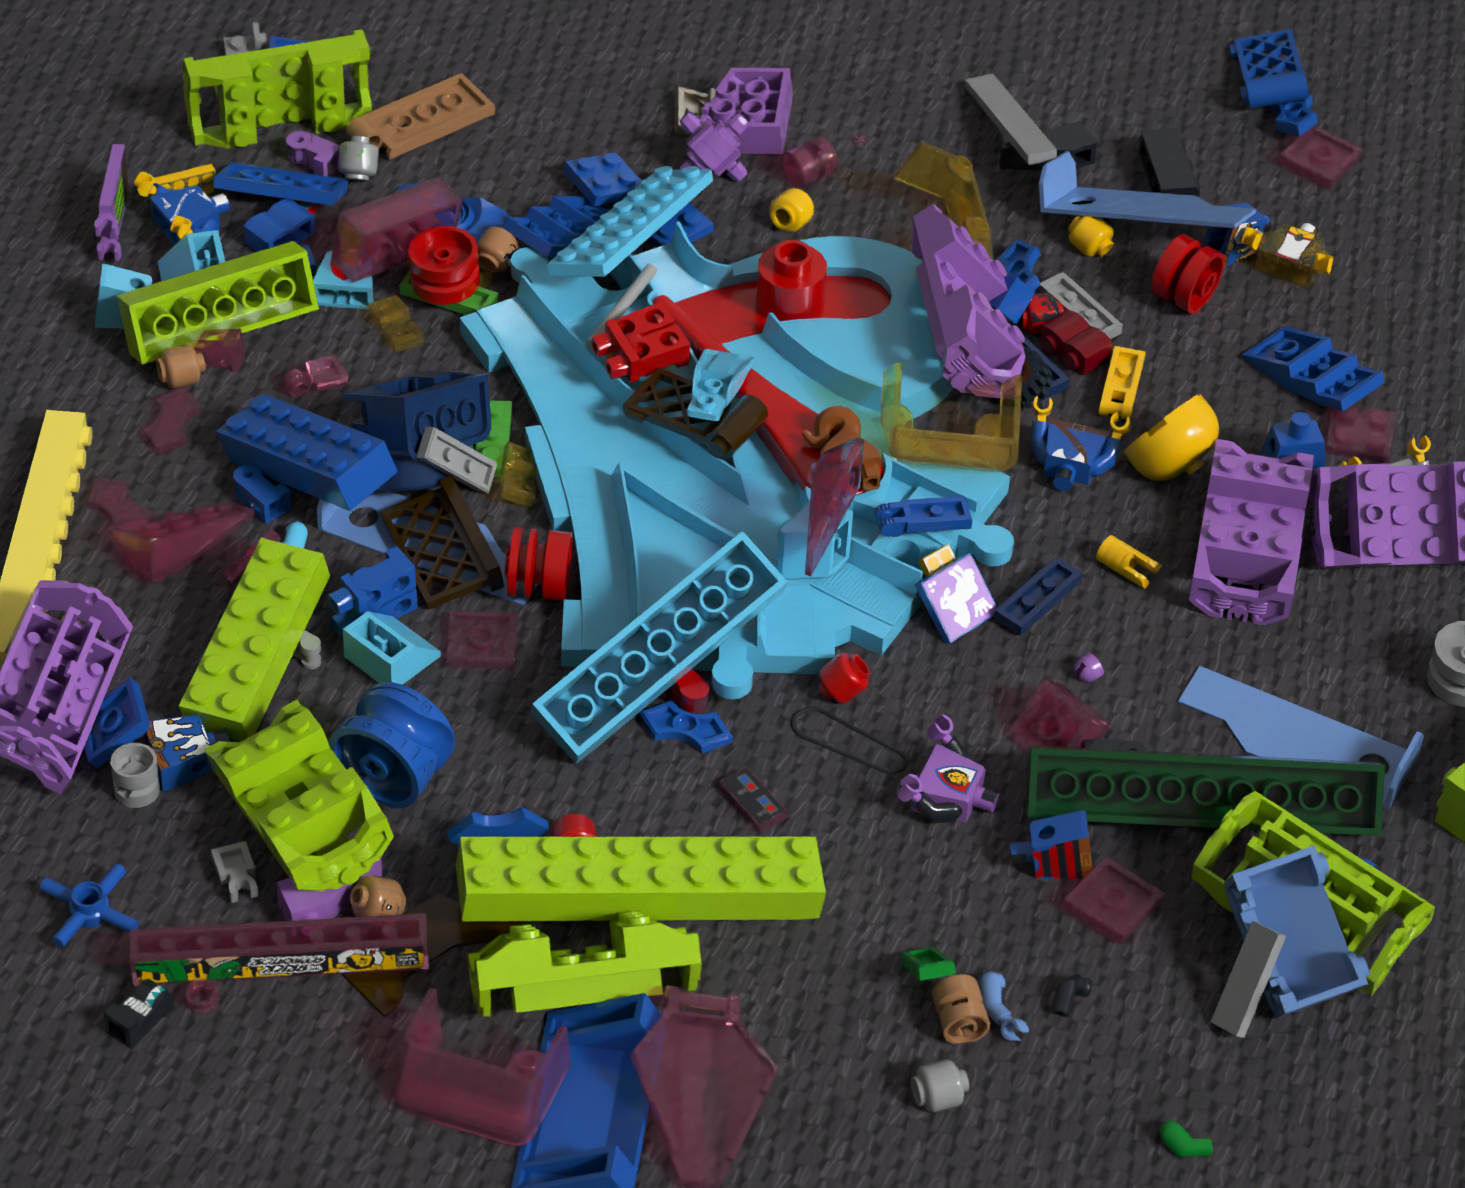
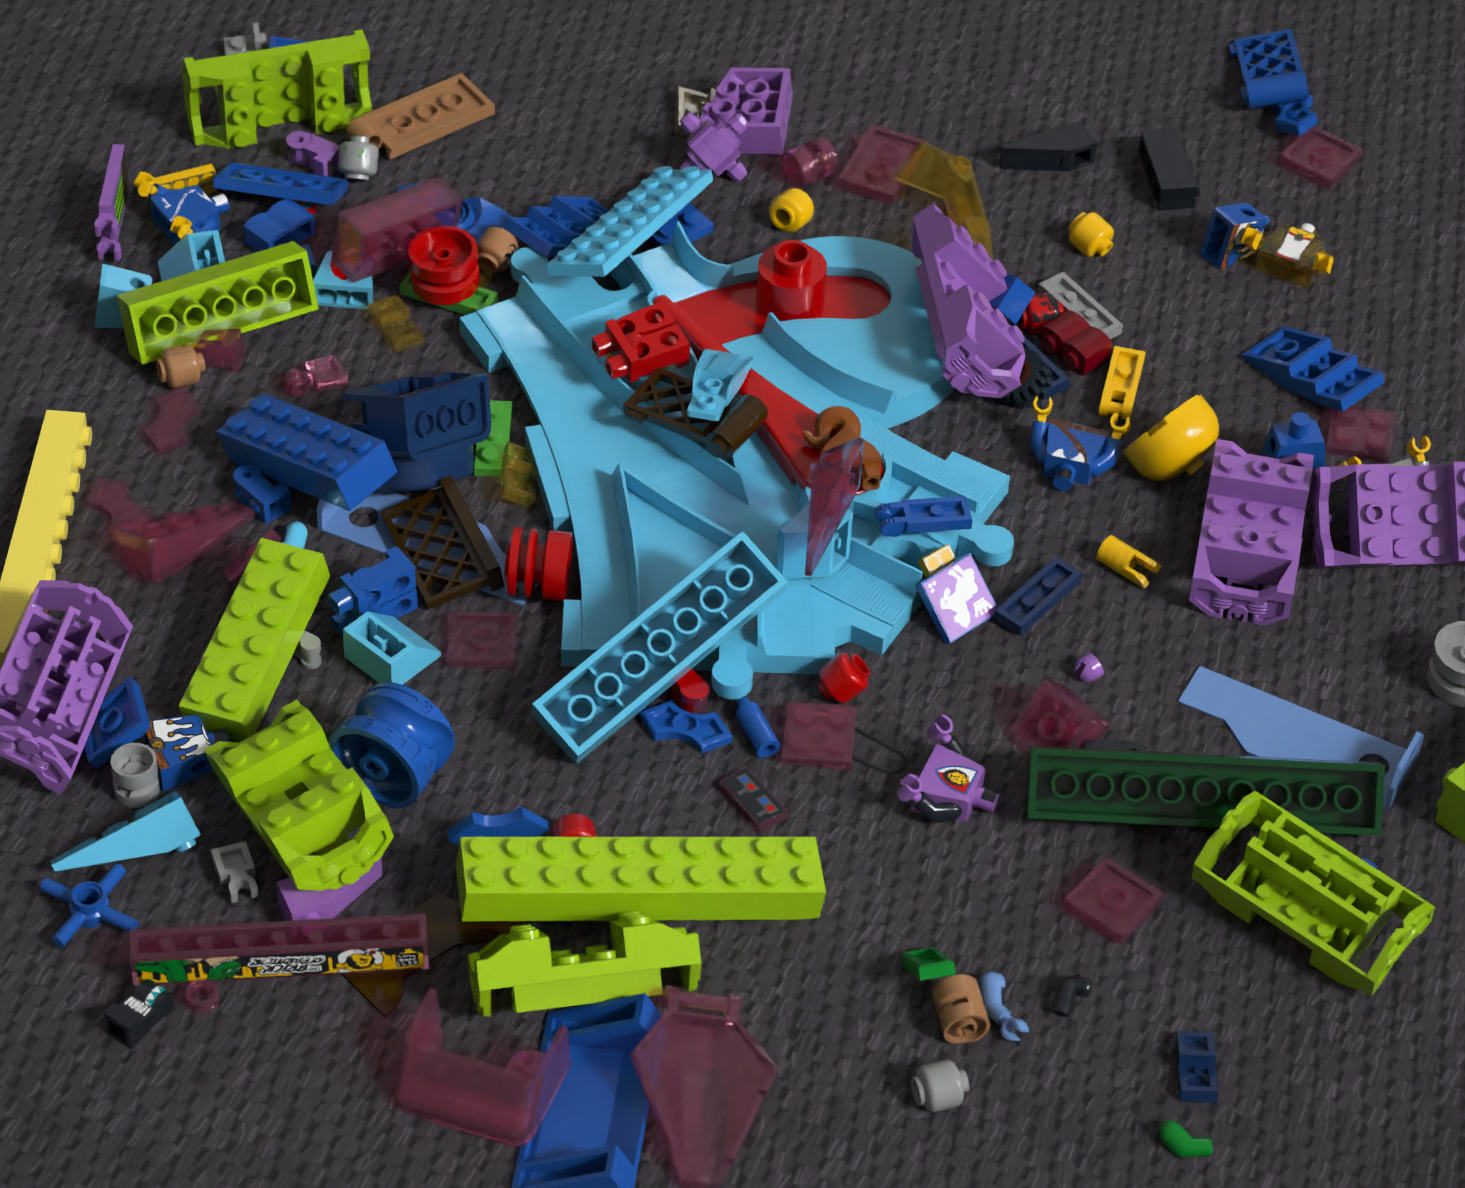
(156, 830): none -> medium azure wedge
(377, 897): medium nougat head -> none
(456, 460): light grey tile -> none
(602, 178): blue plate -> none
(626, 299): light grey bar -> none
(756, 728): none -> blue cylinder
(819, 735): none -> clear pink plate
(875, 163): none -> clear pink plate
(991, 447): clear yellow windscreen -> none
(1011, 119): light grey tile -> none
(1019, 262): blue tile -> none
(1057, 847): torso -> none
(1060, 189): medium blue piece -> none
(1187, 274): red wheel -> none
(1196, 1066): none -> dark blue slope
(1248, 979): light grey tile -> none
(1293, 901): medium blue windscreen -> none

